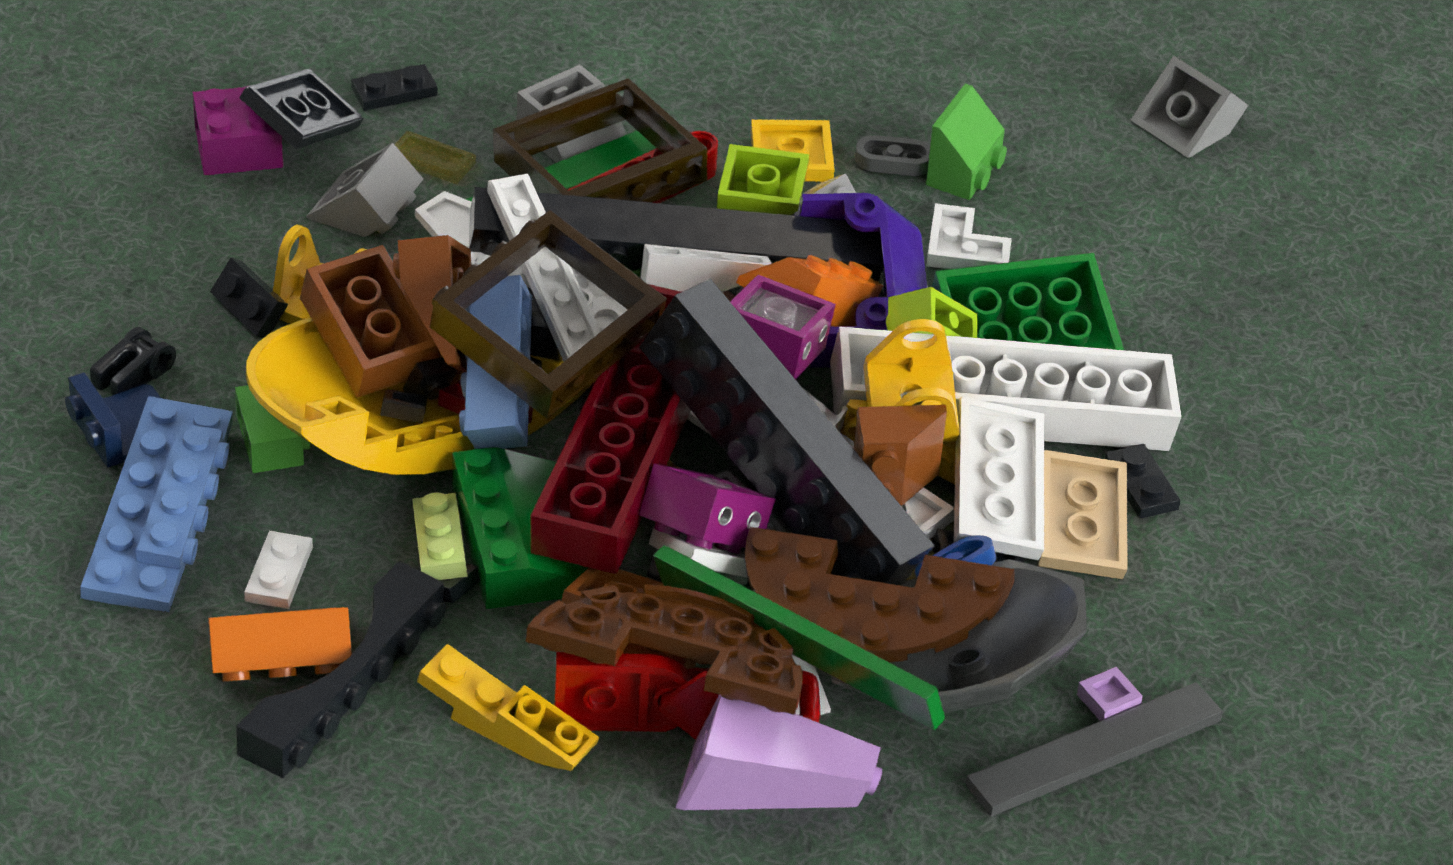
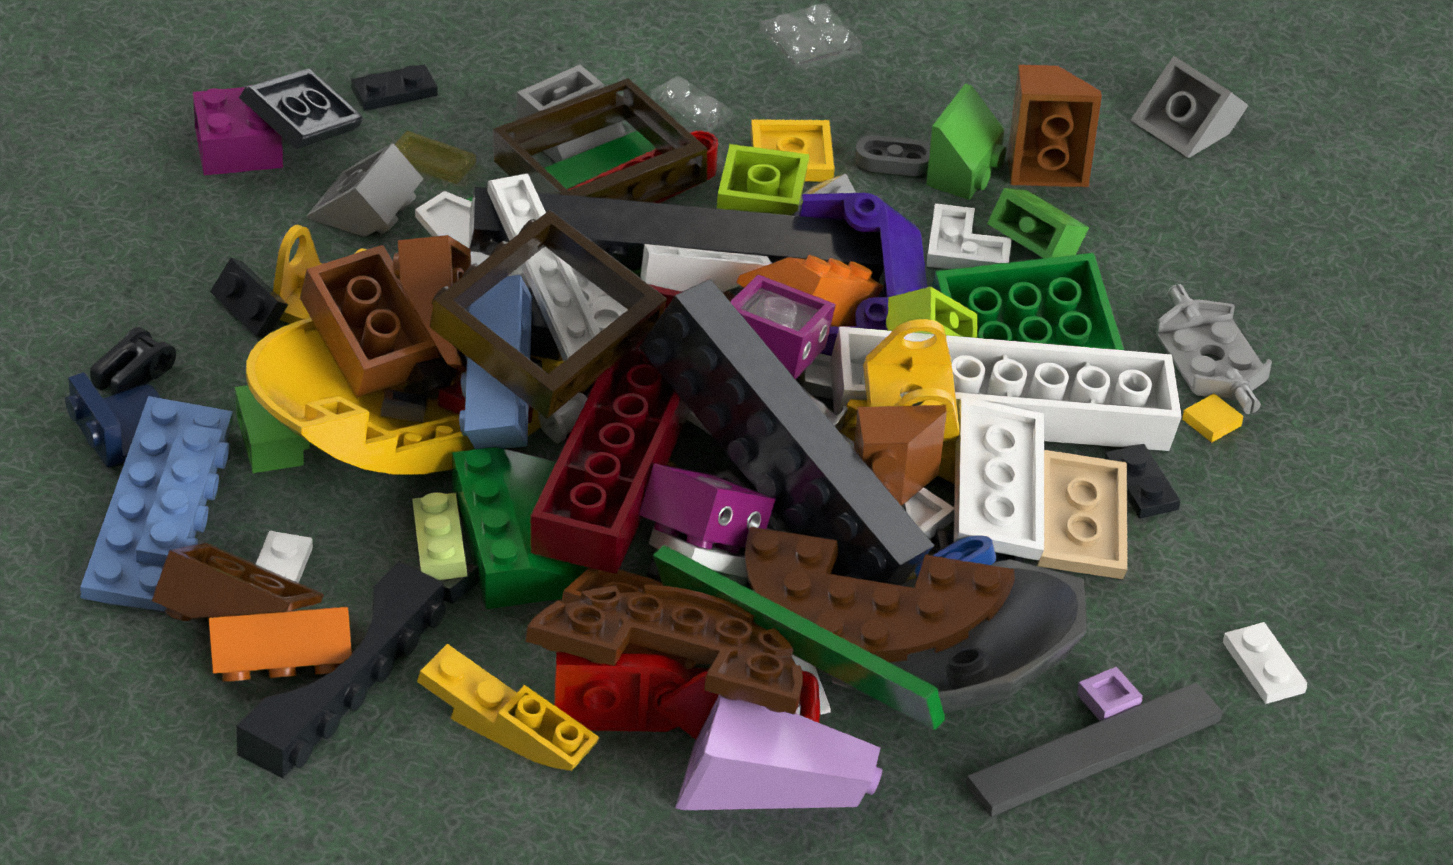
(215, 583): none -> reddish brown slope
(564, 419): none -> white bush
(691, 105): none -> clear plate
(810, 37): none -> clear plate
(817, 377): none -> white plate
(1037, 224): none -> bright green brick
(1052, 128): none -> dark orange slope
(1208, 328): none -> light grey plate
(1212, 417): none -> yellow tile
(1265, 663): none -> white plate

